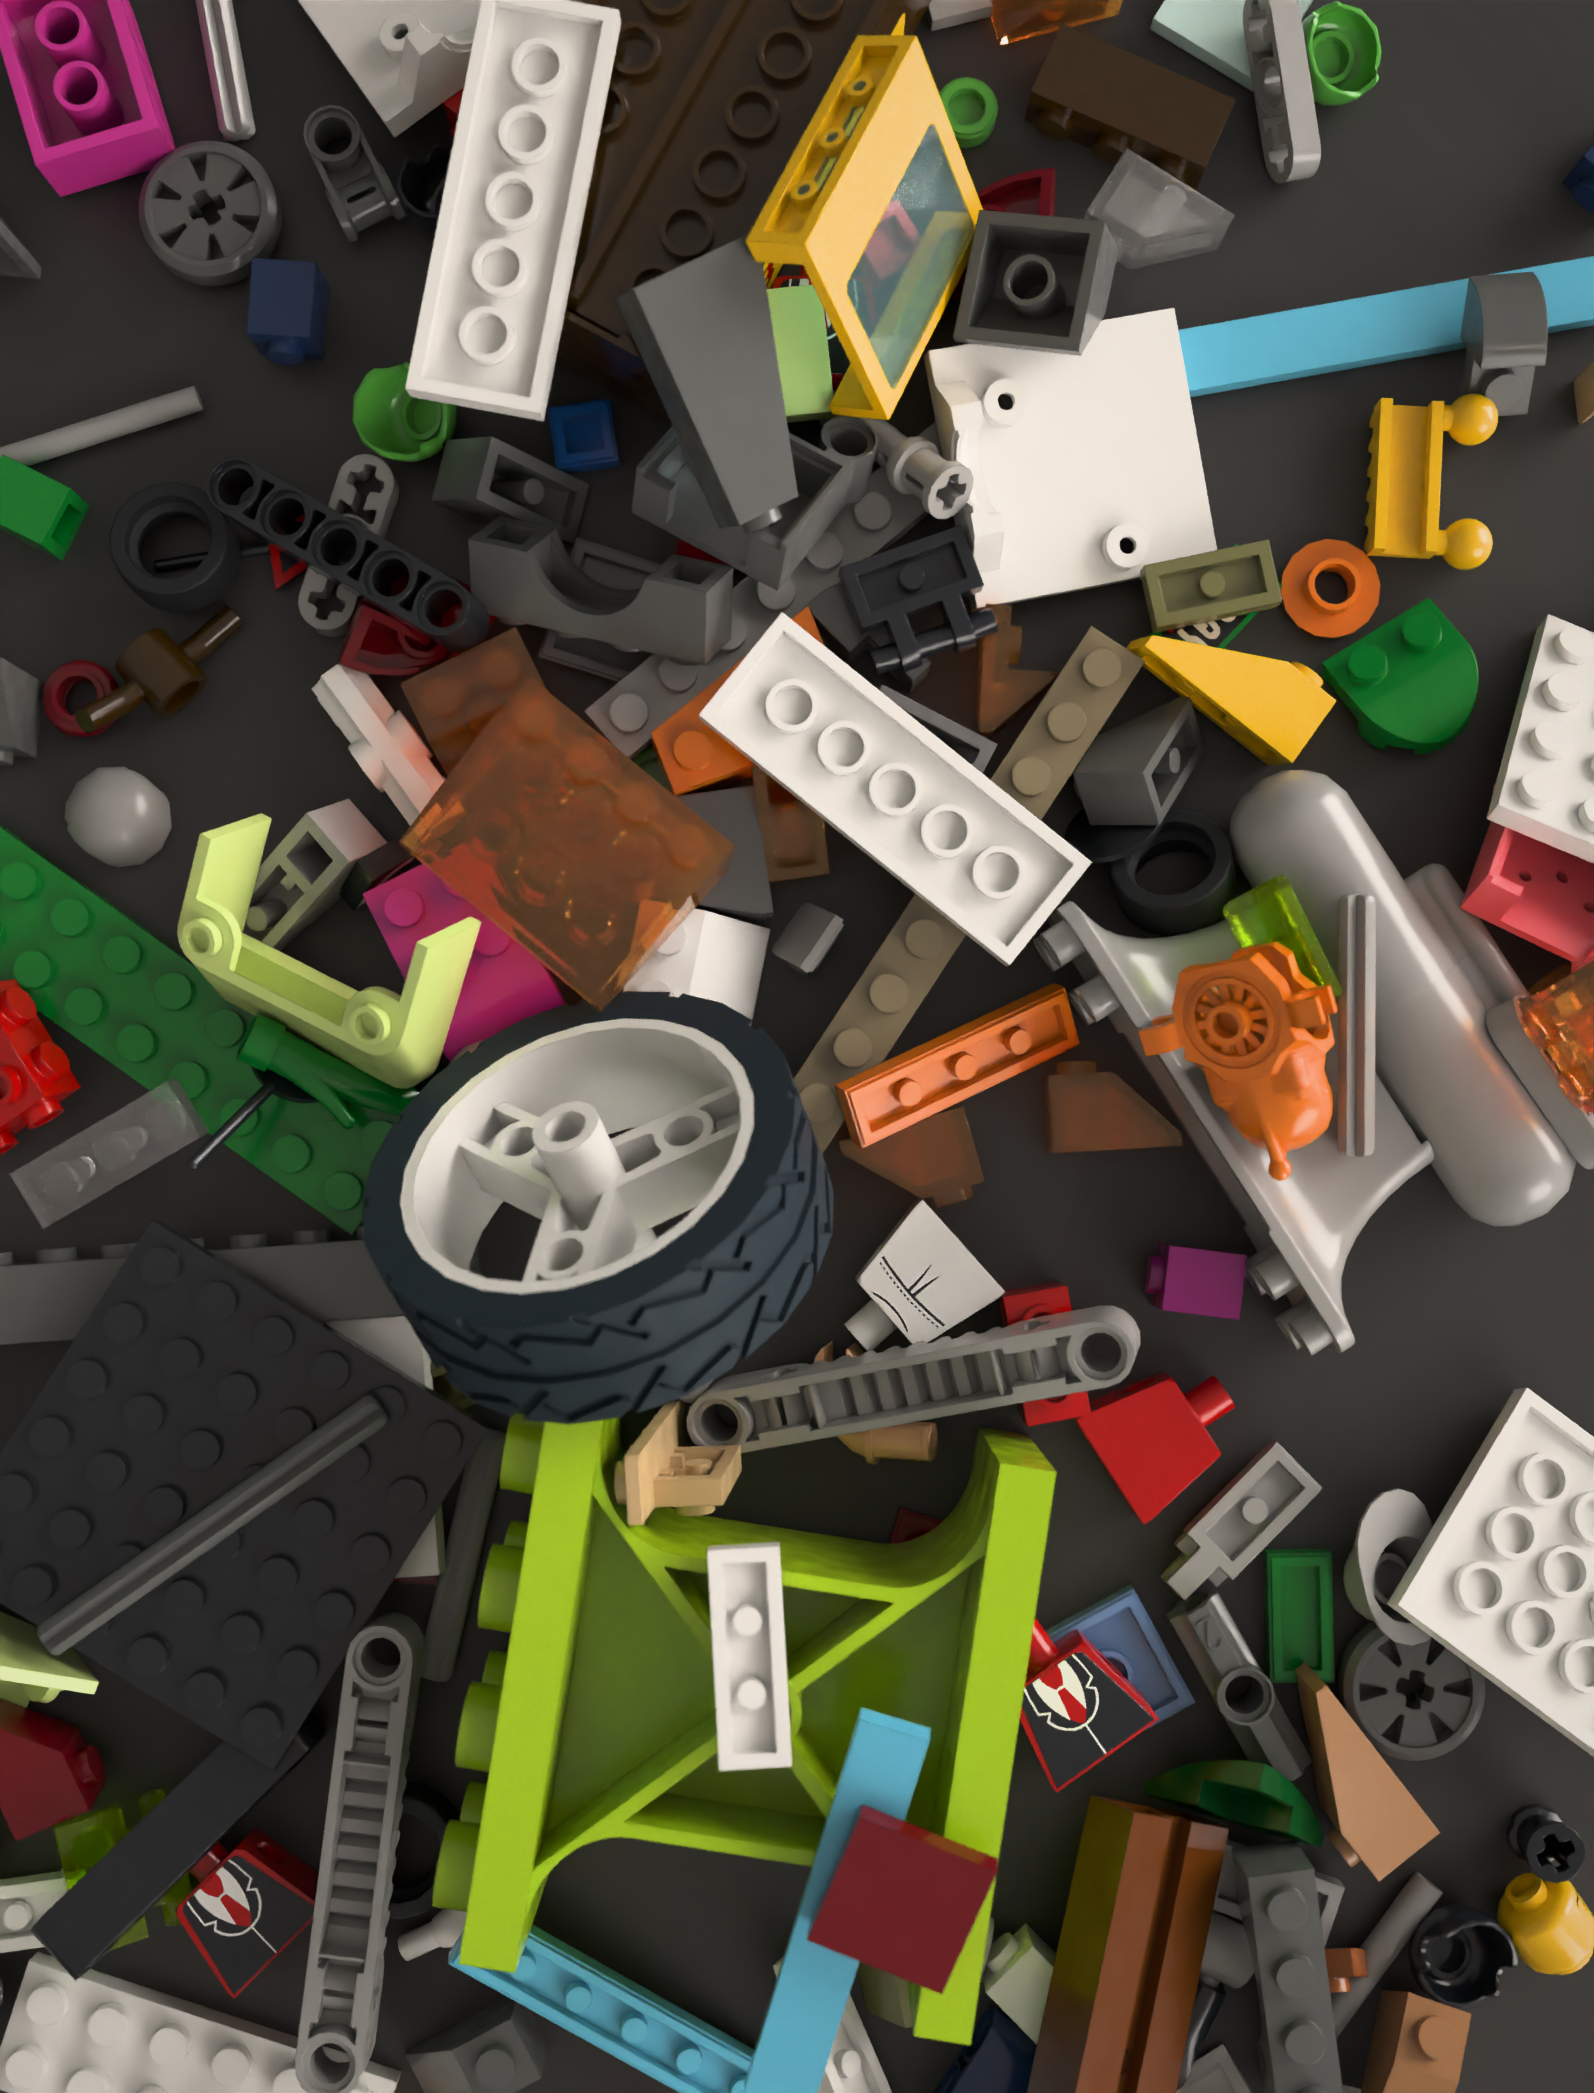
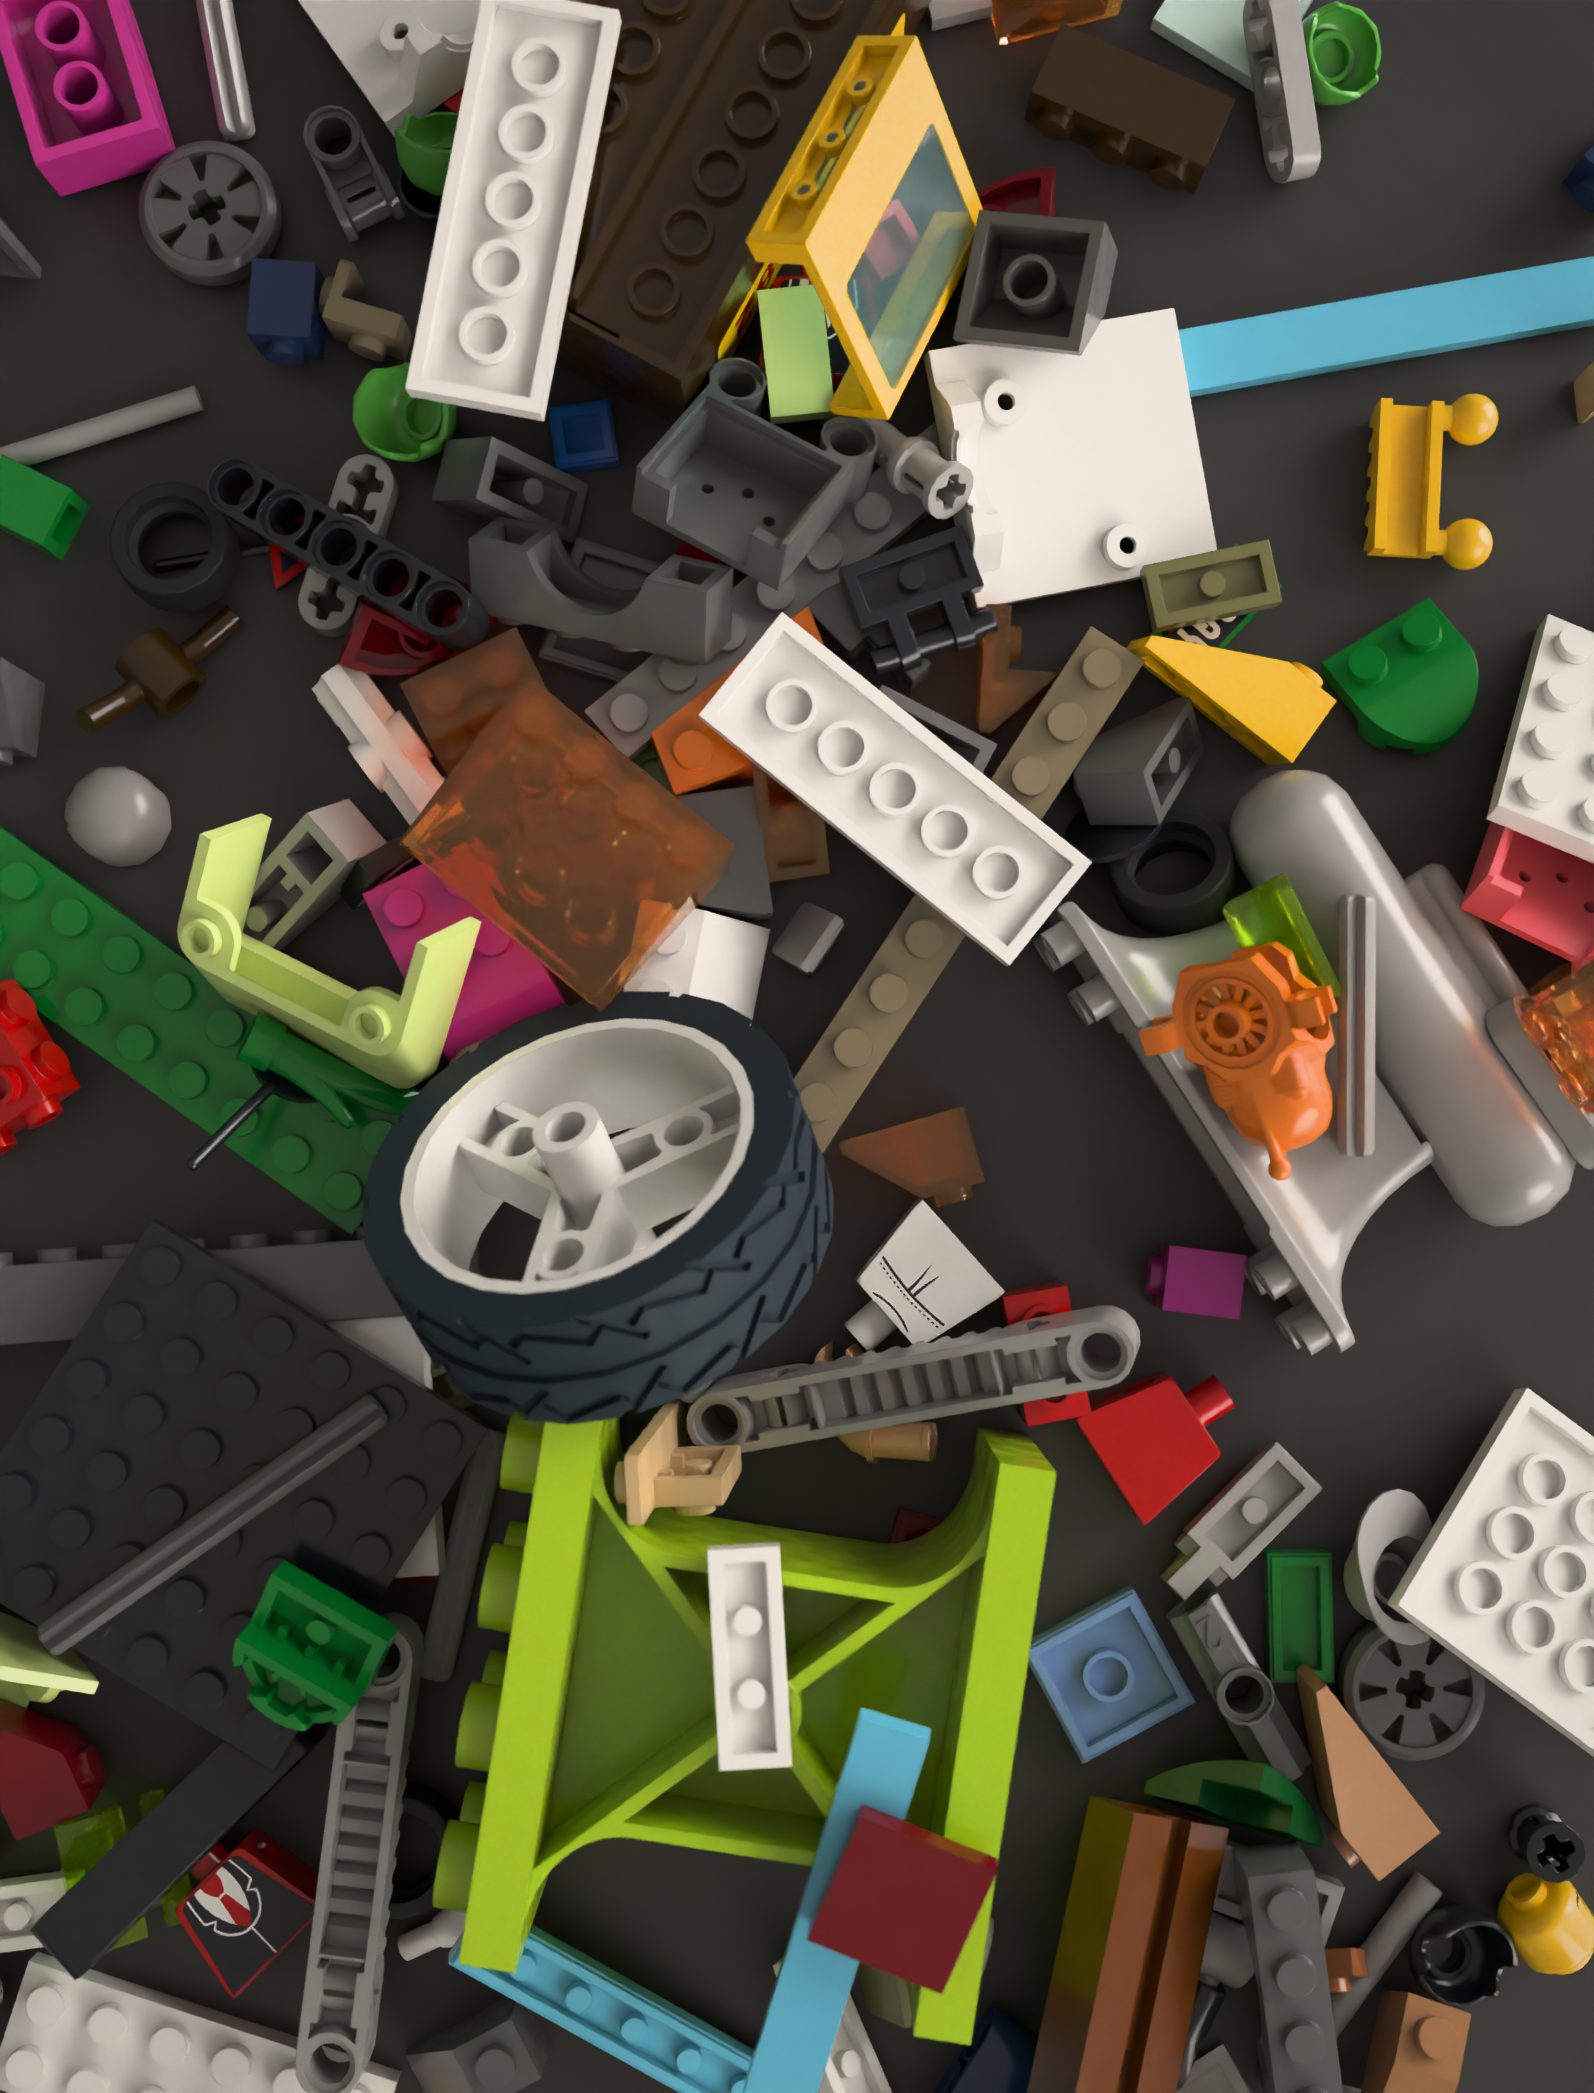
(60, 684): dark red piece -> none
(109, 1153): clear plate -> none
(310, 1650): none -> green slope
(364, 327): none -> dark tan bracket
(426, 149): none -> bright green hair
(718, 376): dark grey slope -> none
(957, 1065): orange tile -> none
(970, 110): bright green tile -> none
(1020, 1977): white brick -> none
(1077, 1706): torso -> none
(1099, 1113): clear orange slope -> none
(1156, 214): clear slope -> none
(1317, 615): orange piece -> none
(1504, 338): dark grey brick -> none

